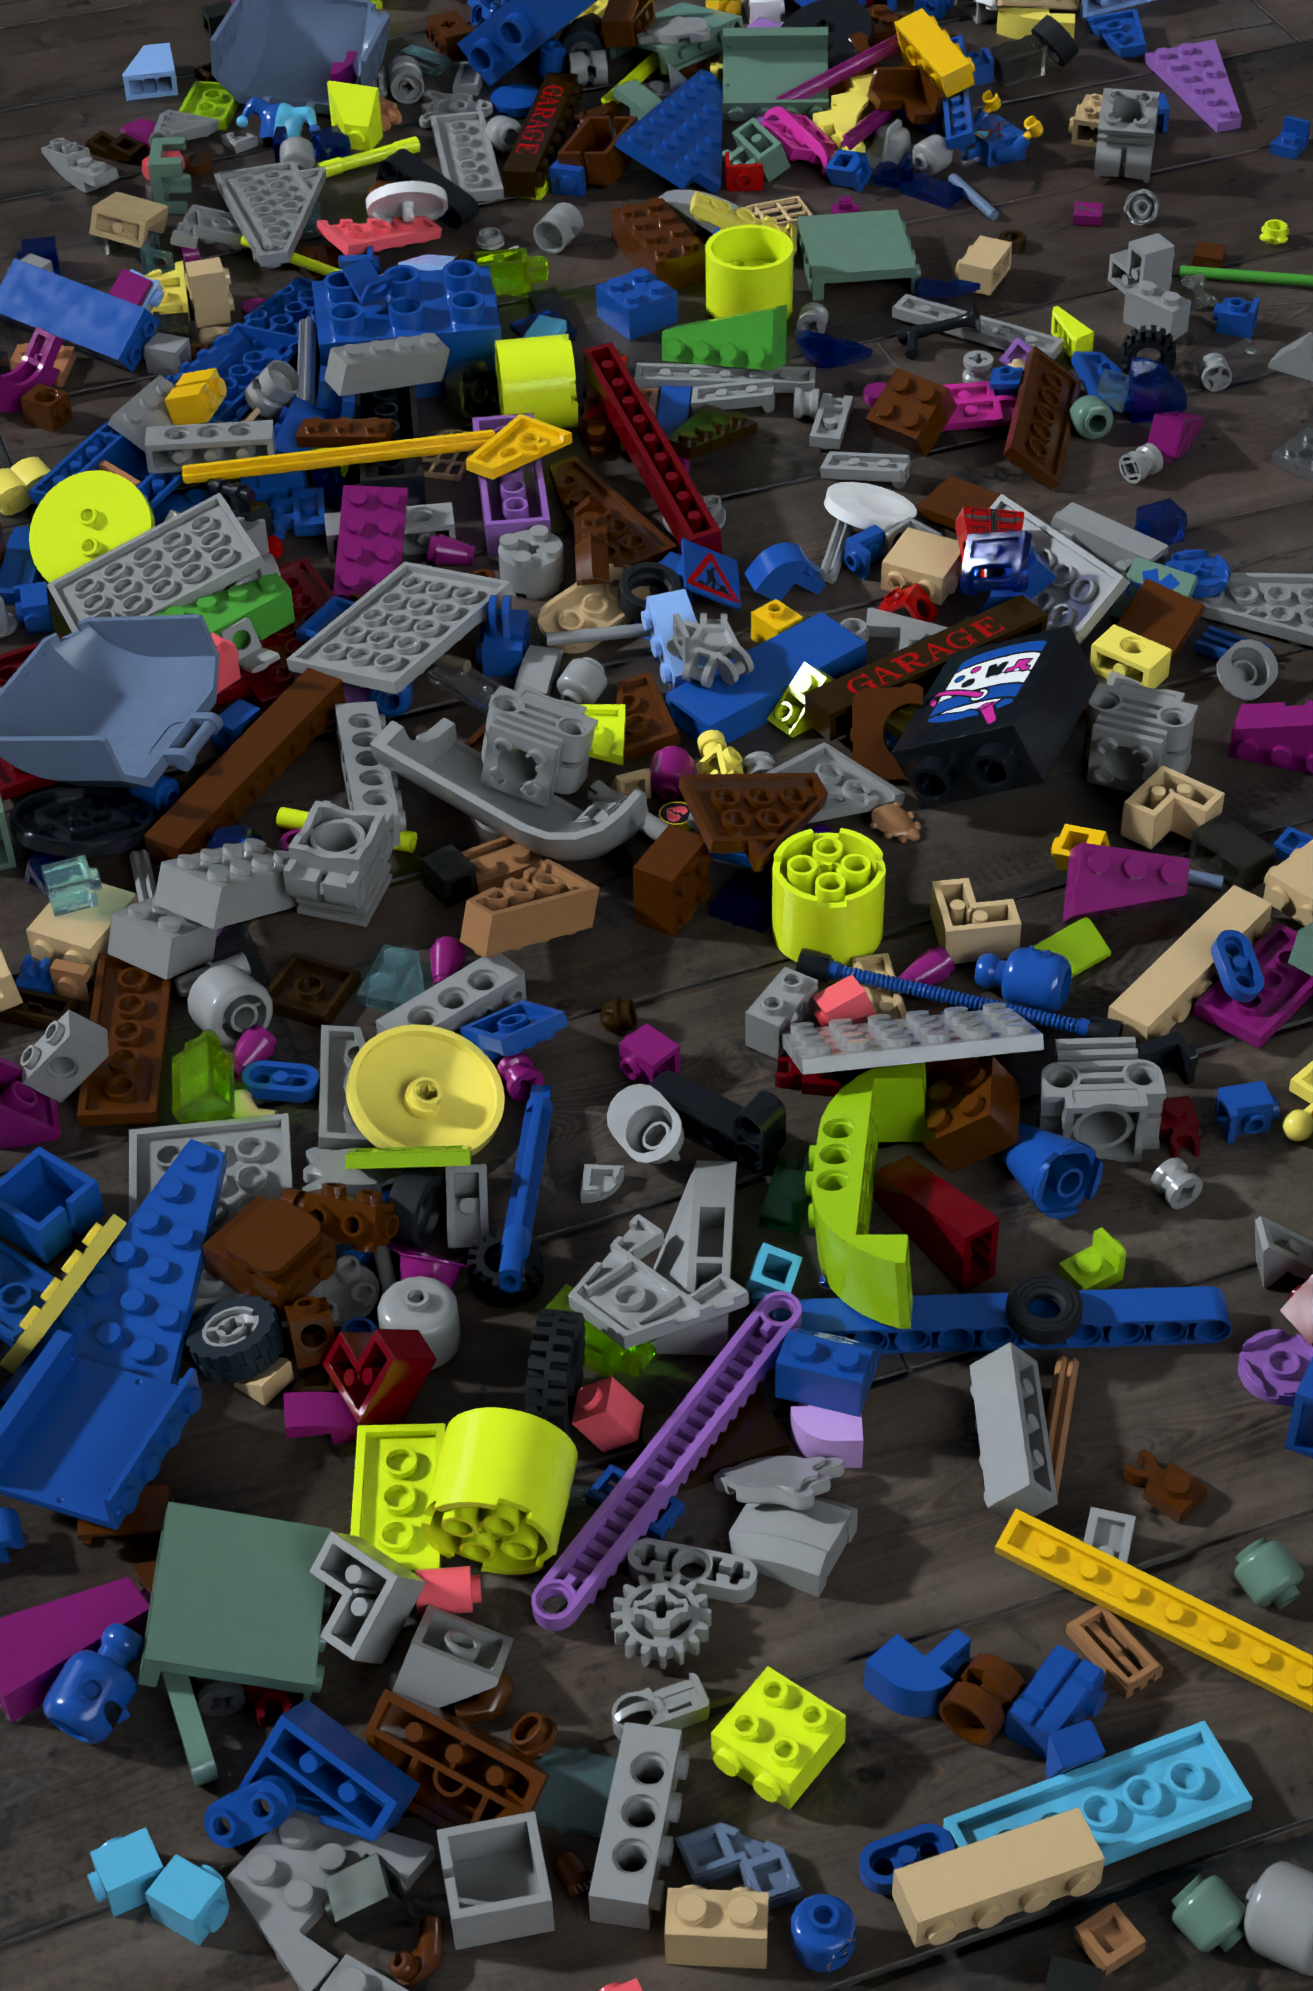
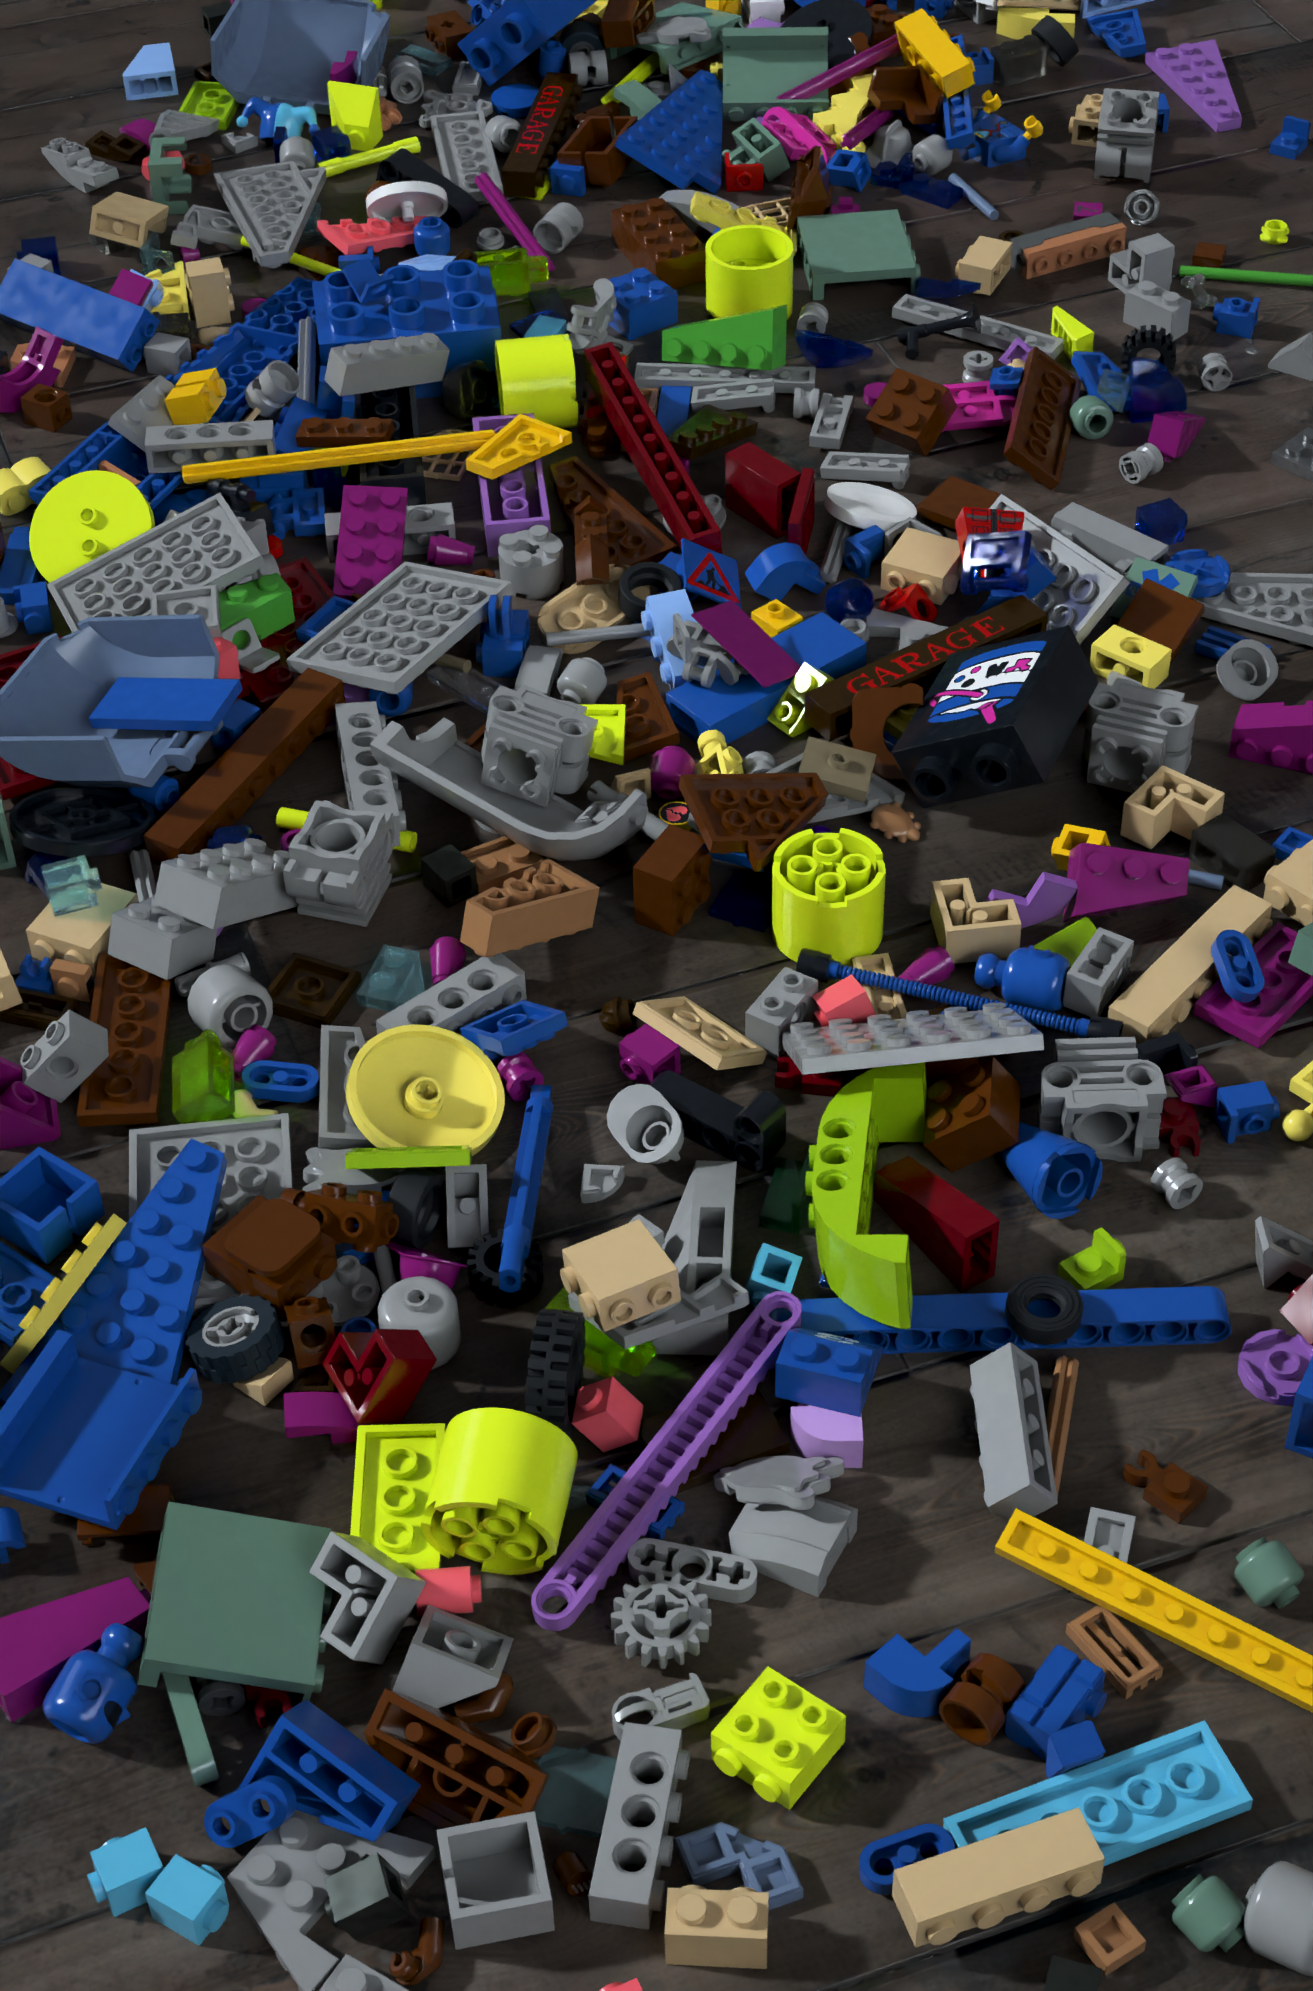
(165, 704): none -> blue tile
(194, 600): none -> light grey tile
(432, 236): none -> blue head
(511, 218): none -> magenta axle
(595, 333): none -> light grey piece
(620, 1275): none -> tan brick
(700, 1033): none -> tan tile
(747, 643): none -> magenta piece
(760, 488): none -> dark red brick
(803, 511): none -> dark red tile
(810, 187): none -> reddish brown wedge
(823, 1933): blue head -> none
(839, 767): none -> dark tan plate
(849, 600): none -> clear blue head
(1044, 901): none -> medium lavender tile
(1067, 245): none -> nougat piece
(1098, 972): none -> light grey brick
(1194, 1085): none -> magenta slope

